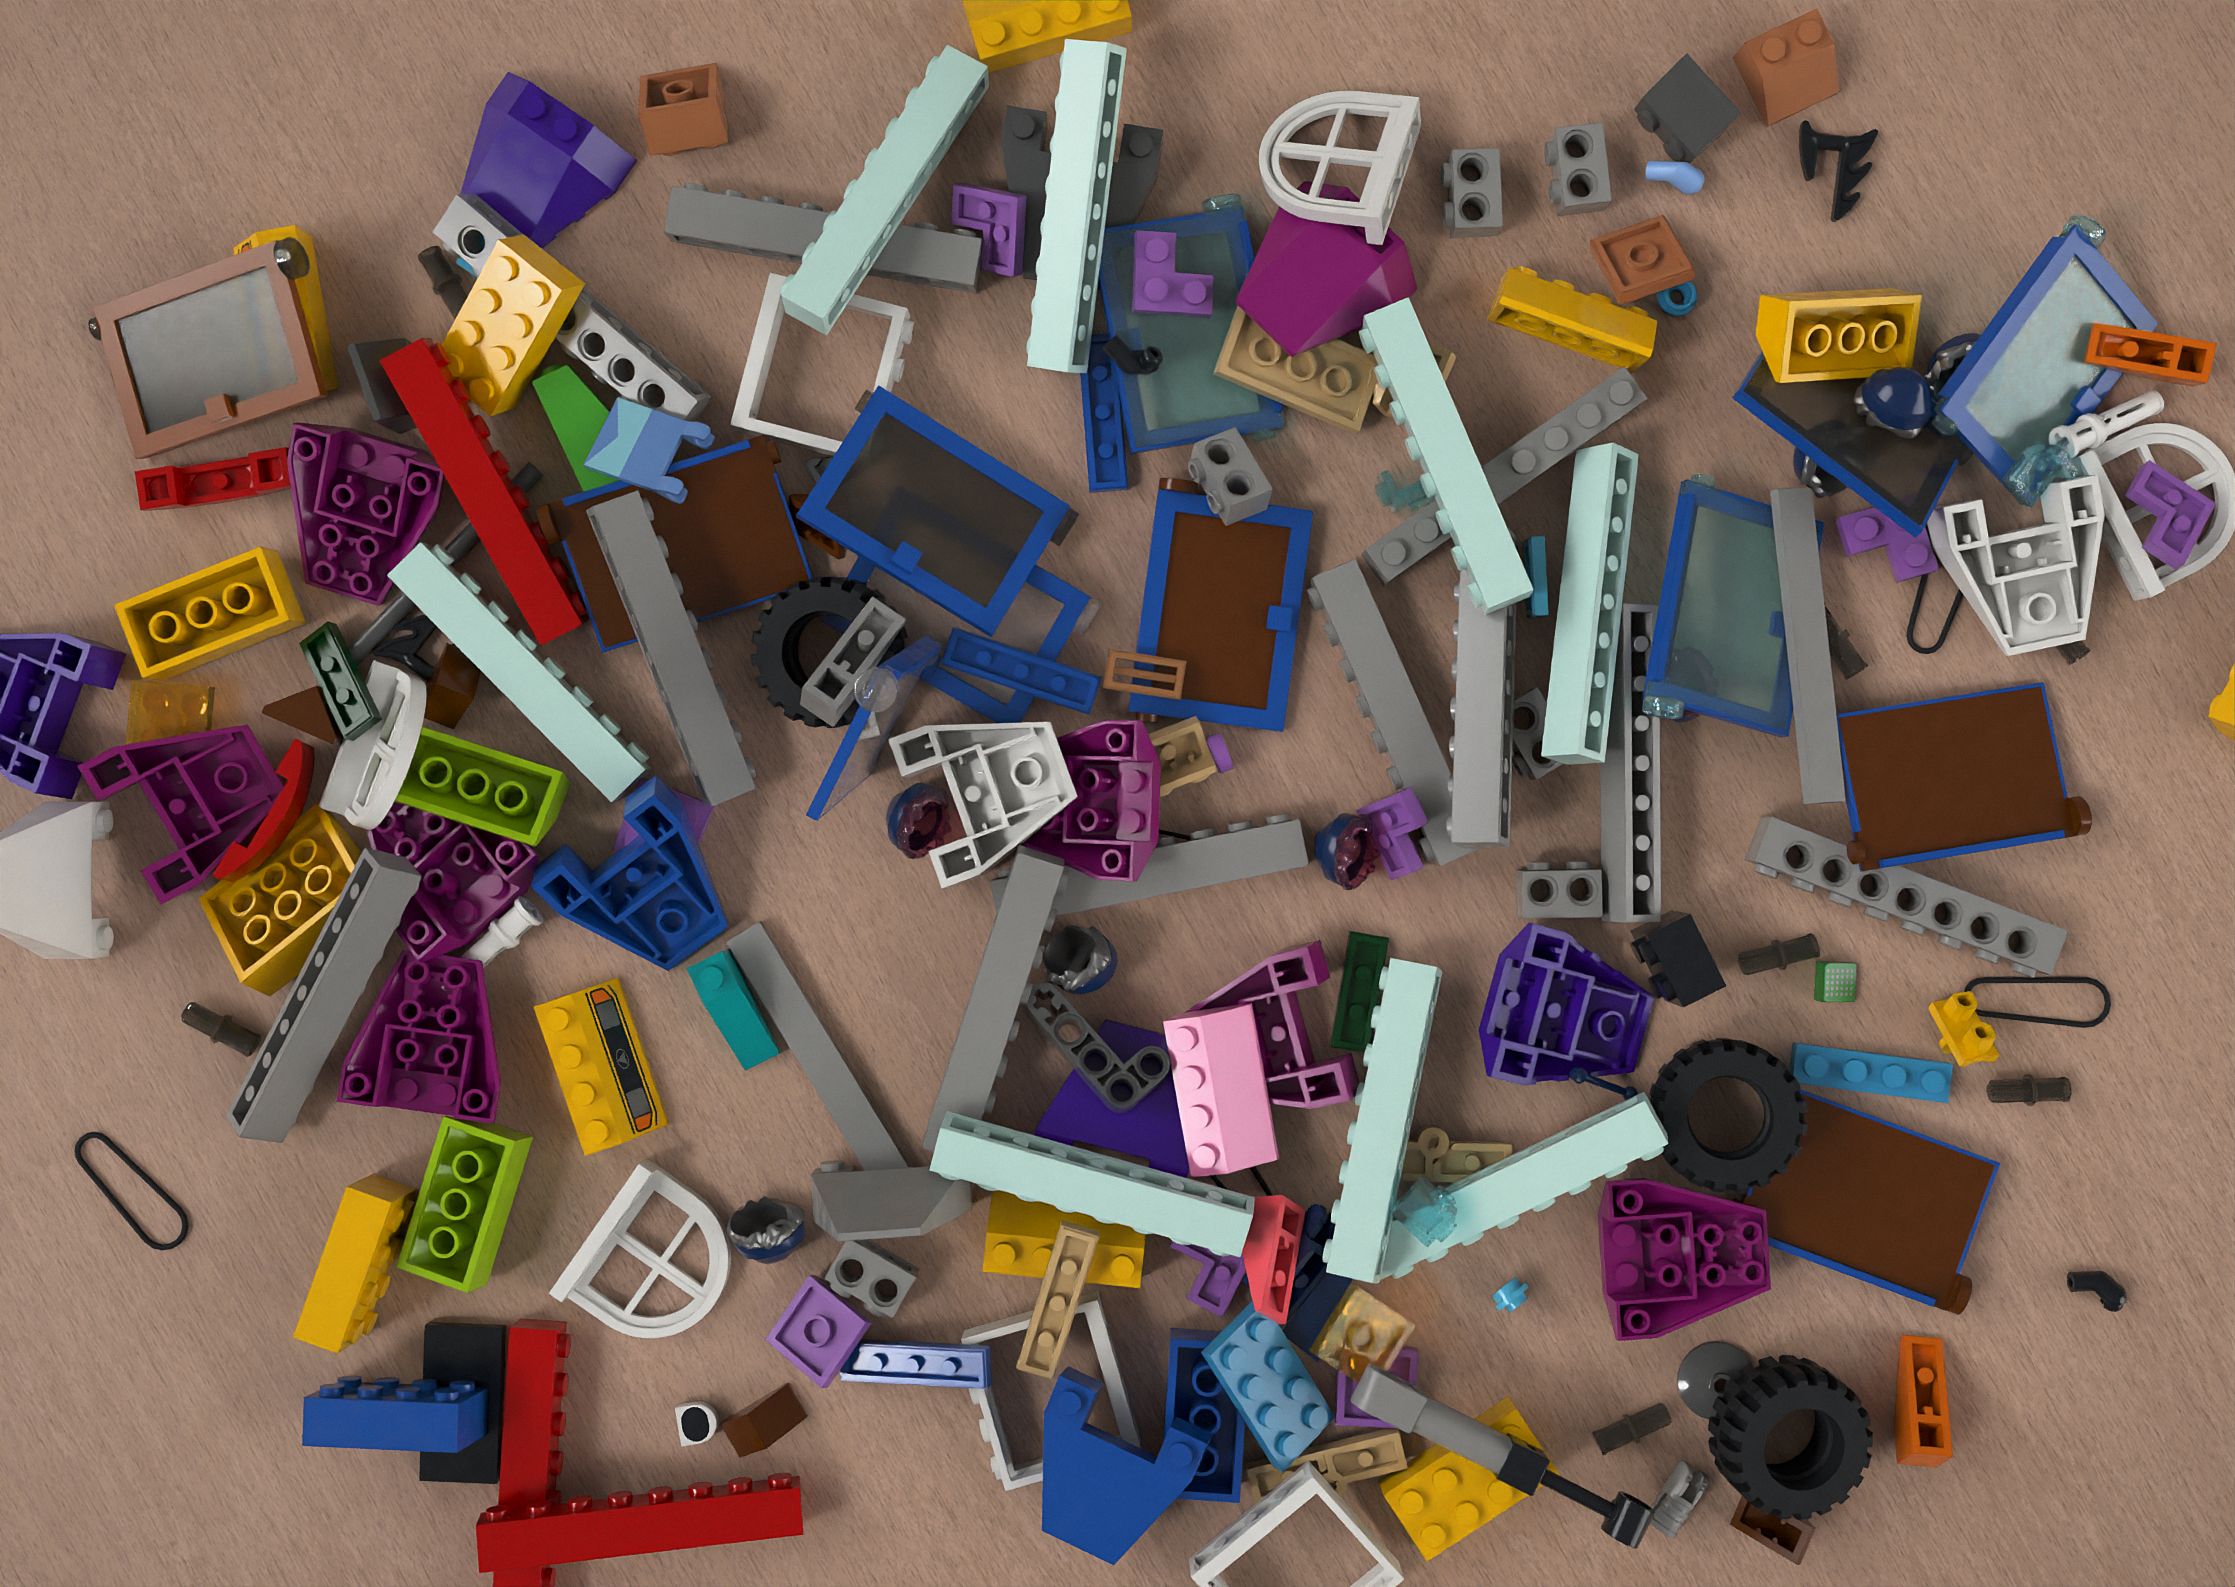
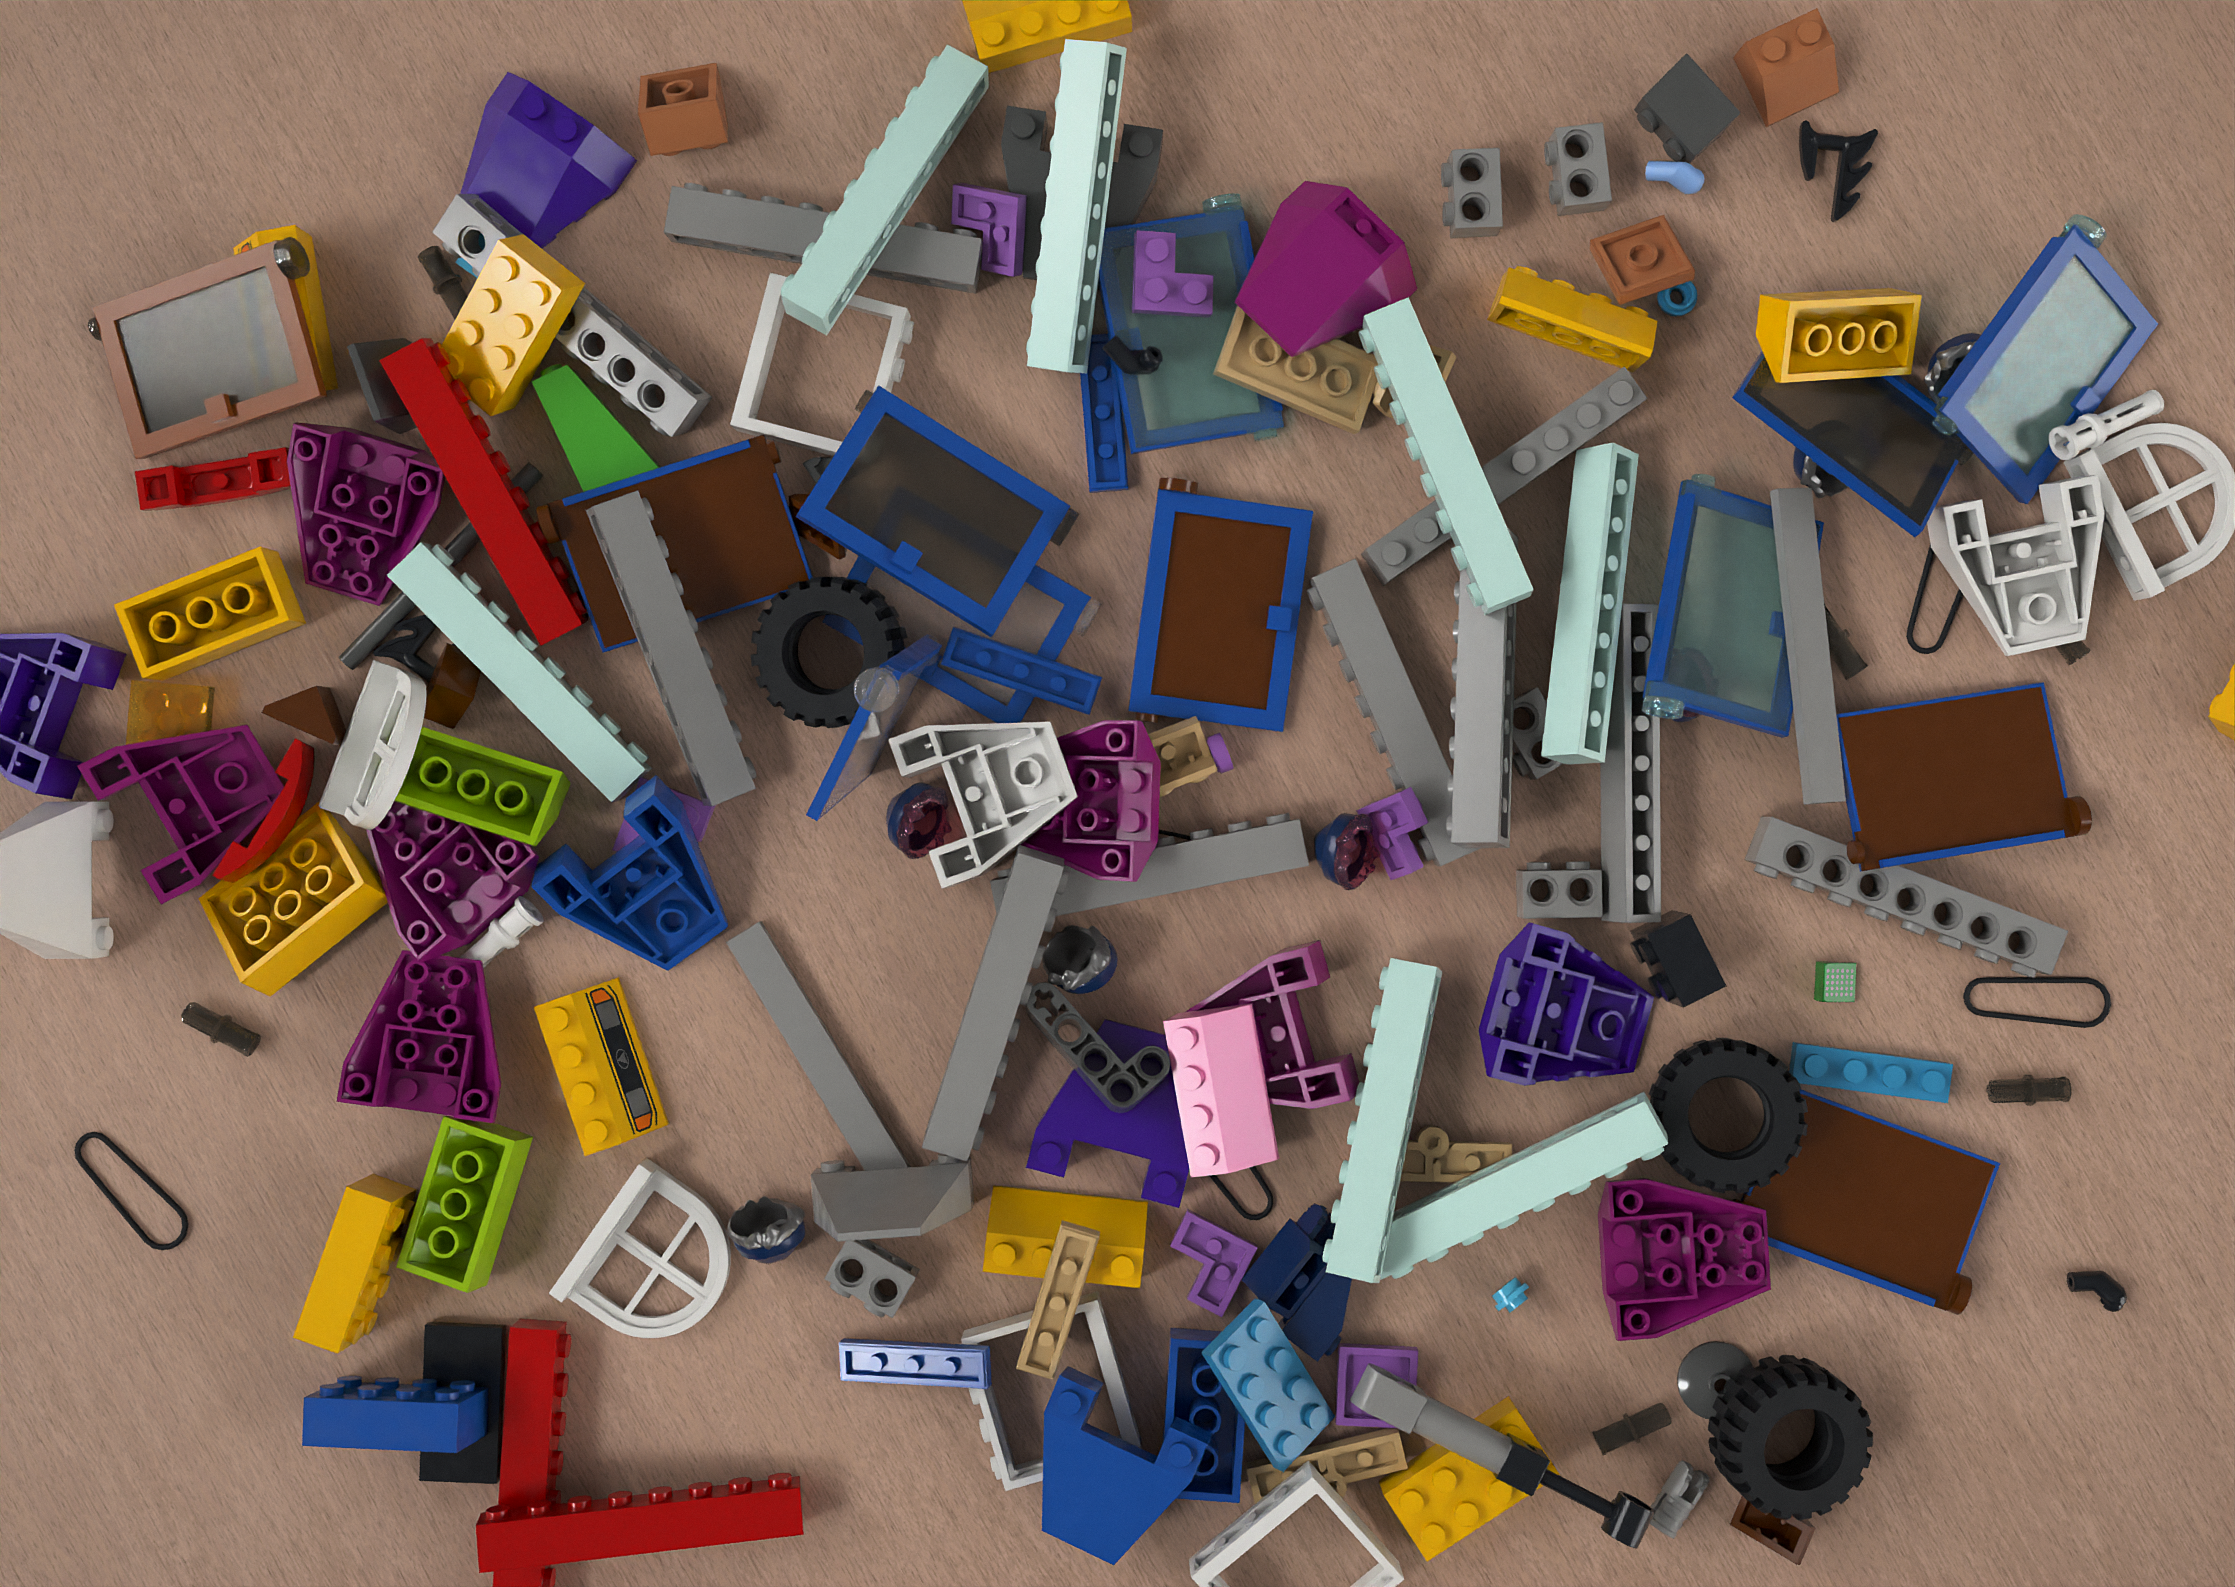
(323, 996): light grey brick -> none
(340, 681): dark green tile -> none
(640, 446): medium blue flag -> none
(696, 1422): tile -> none
(734, 1008): teal slope -> none
(764, 1421): reddish brown slope -> none
(818, 1331): medium lavender plate -> none
(861, 647): light grey slope -> none
(1092, 1184): light aqua brick -> none
(1111, 669): medium nougat tile -> none
(1236, 474): light grey brick -> none
(1272, 1254): coral slope -> none
(1358, 991): dark green tile -> none
(1361, 1333): clear yellow plate -> none
(1386, 164): white window -> none
(1411, 496): clear light blue bracket -> none
(1426, 1211): clear light blue brick -> none
(1535, 567): medium azure tile -> none
(1580, 1075): dark blue hinge -> none
(1779, 954): clear smoke axle -> none
(1872, 529): medium lavender plate -> none
(1895, 400): dark blue hair -> none
(1922, 1404): orange slope -> none
(1963, 1030): yellow hips -> none
(2036, 470): clear light blue bracket -> none
(2150, 354): orange slope -> none
(2179, 511): medium lavender plate -> none

